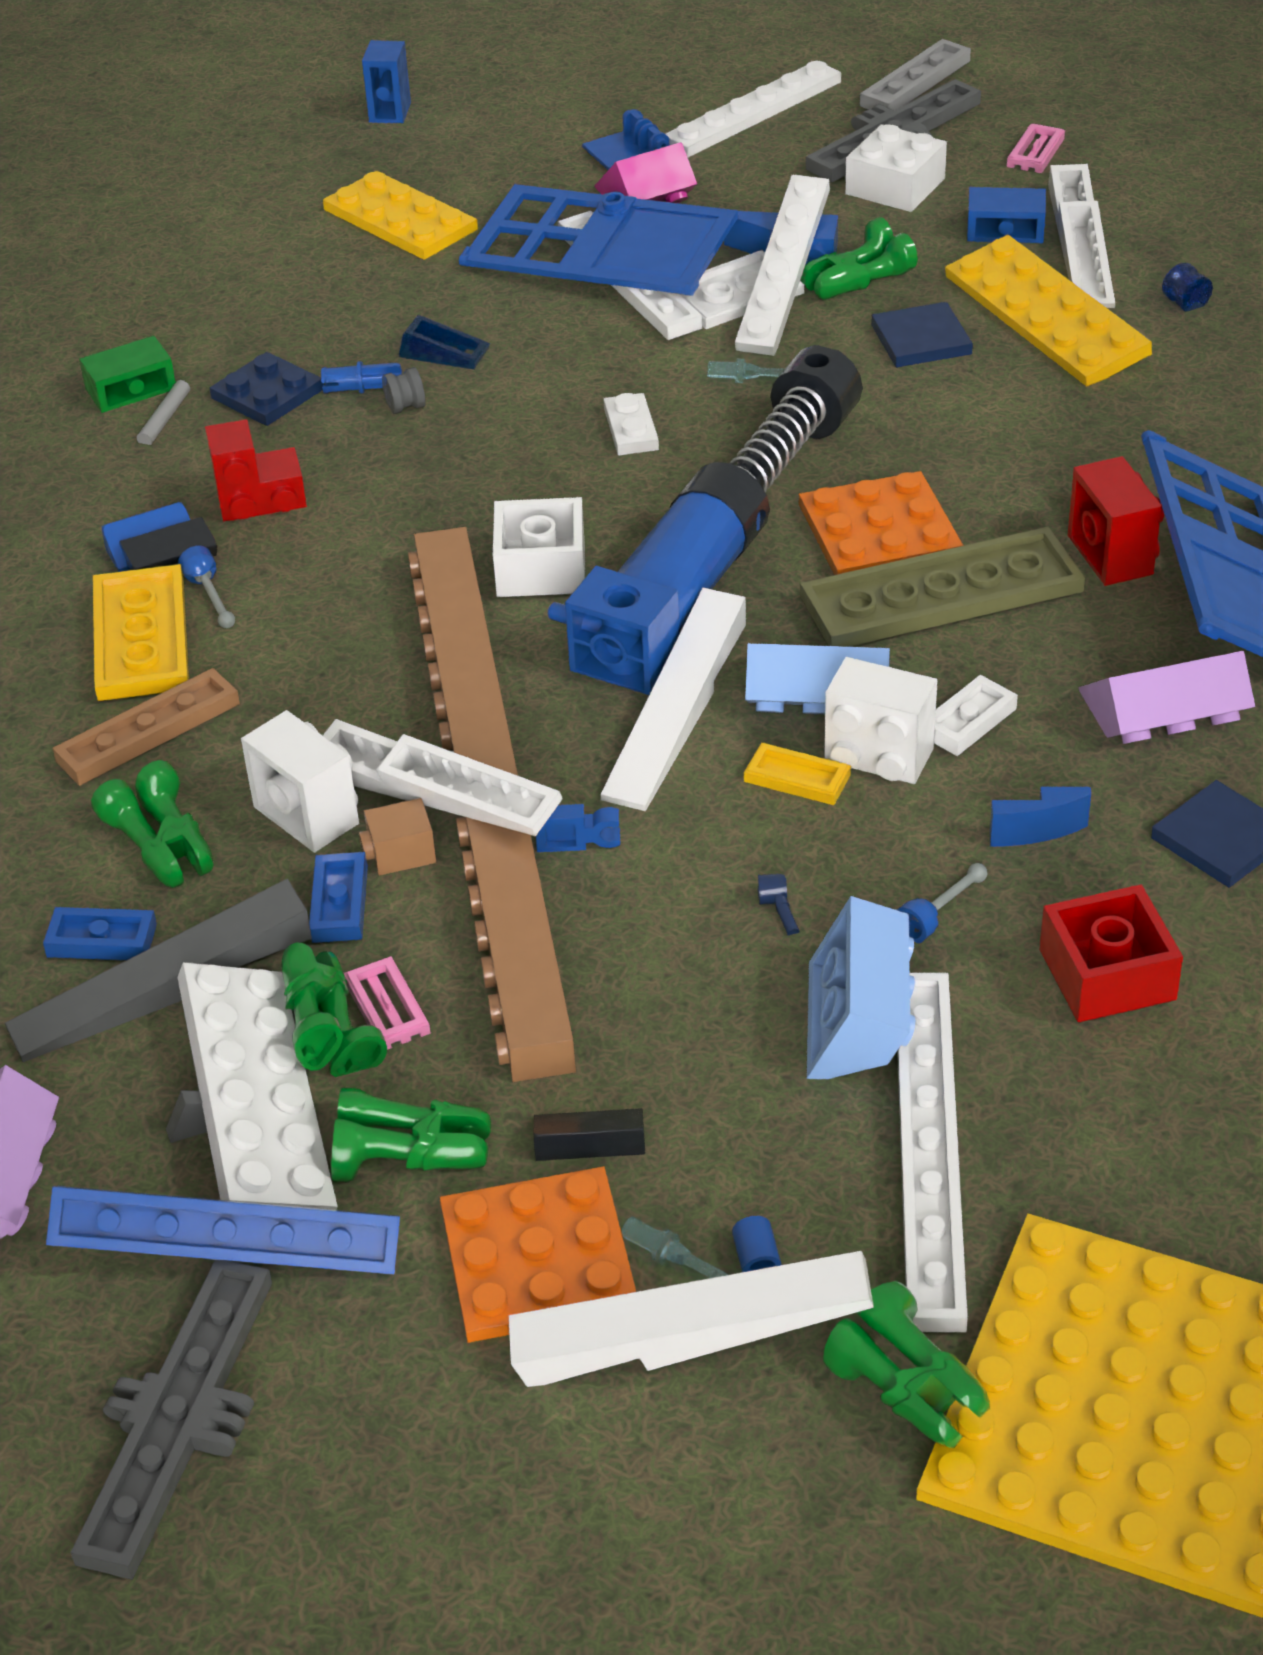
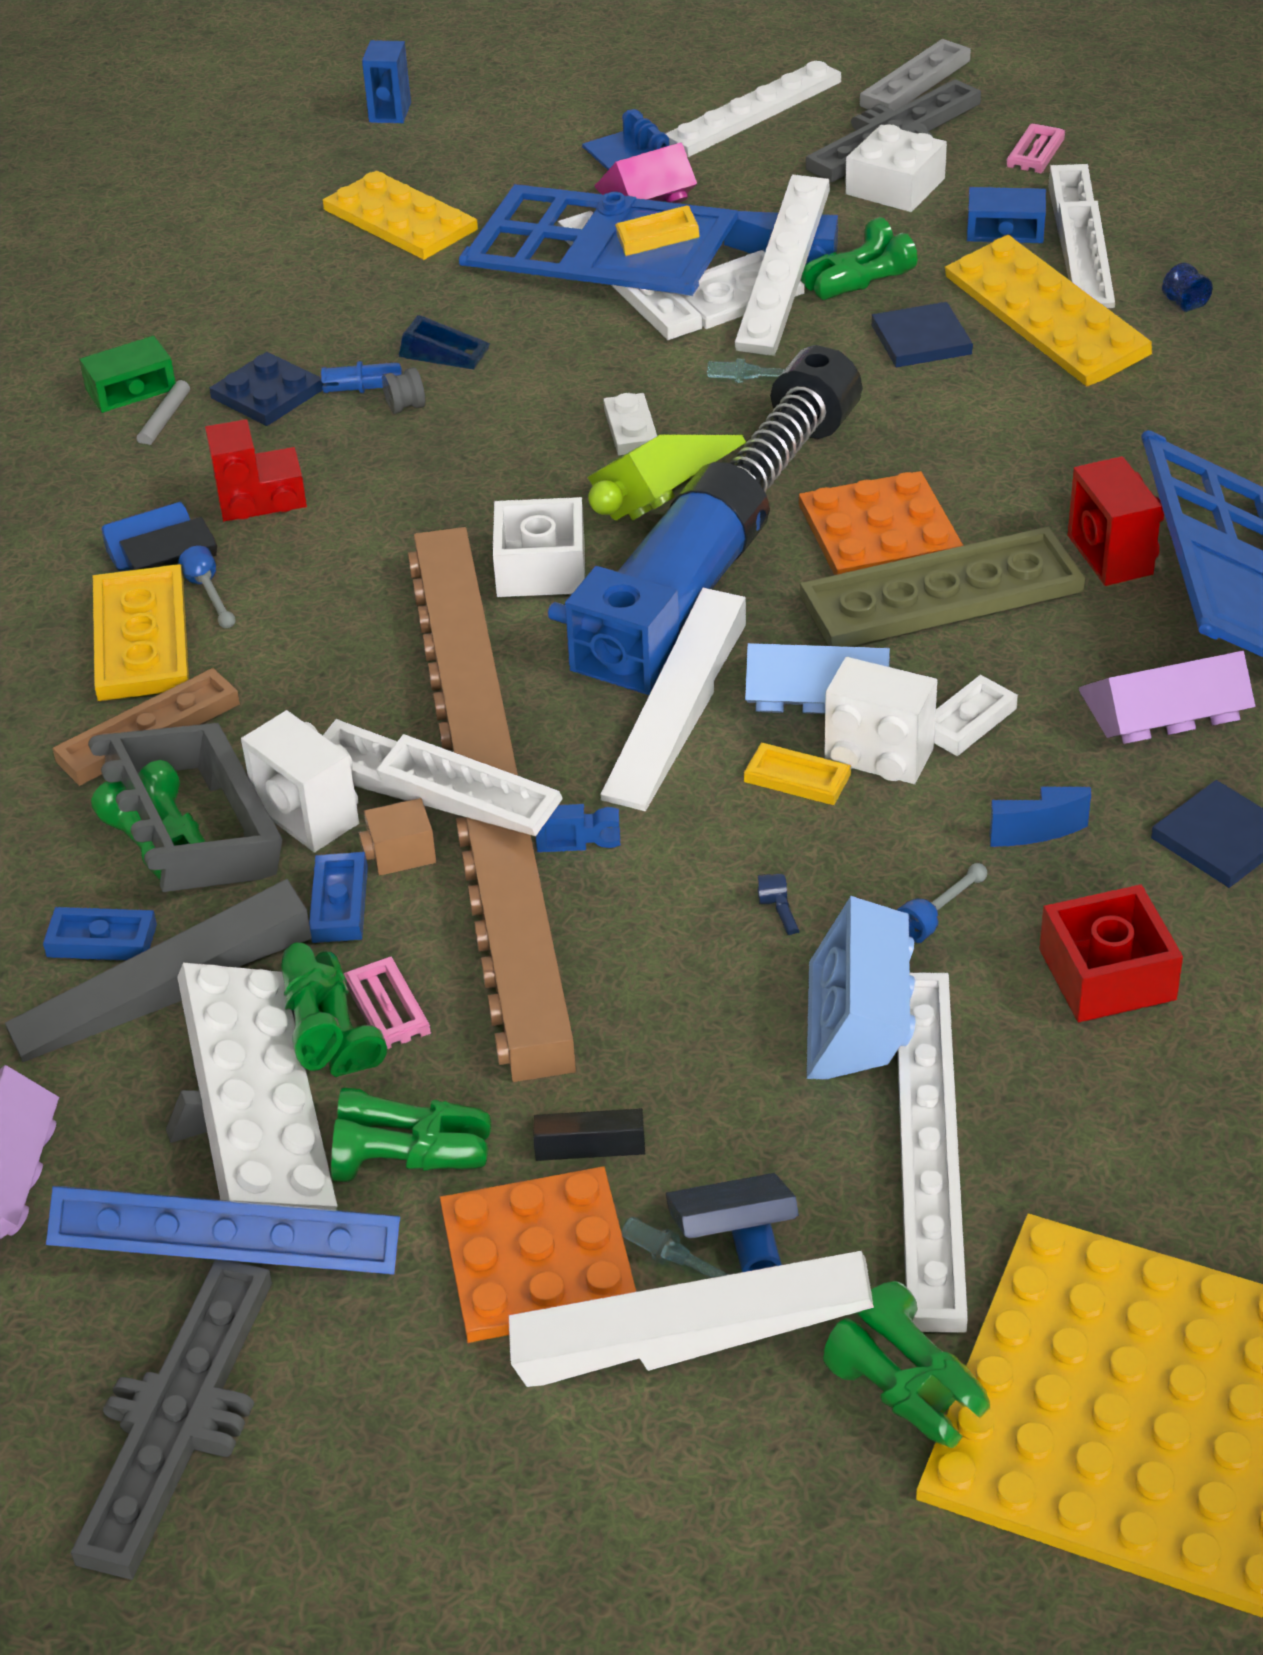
(192, 747): none -> dark grey hinge
(650, 472): none -> lime slope
(657, 230): none -> yellow tile
(732, 1205): none -> dark blue tile

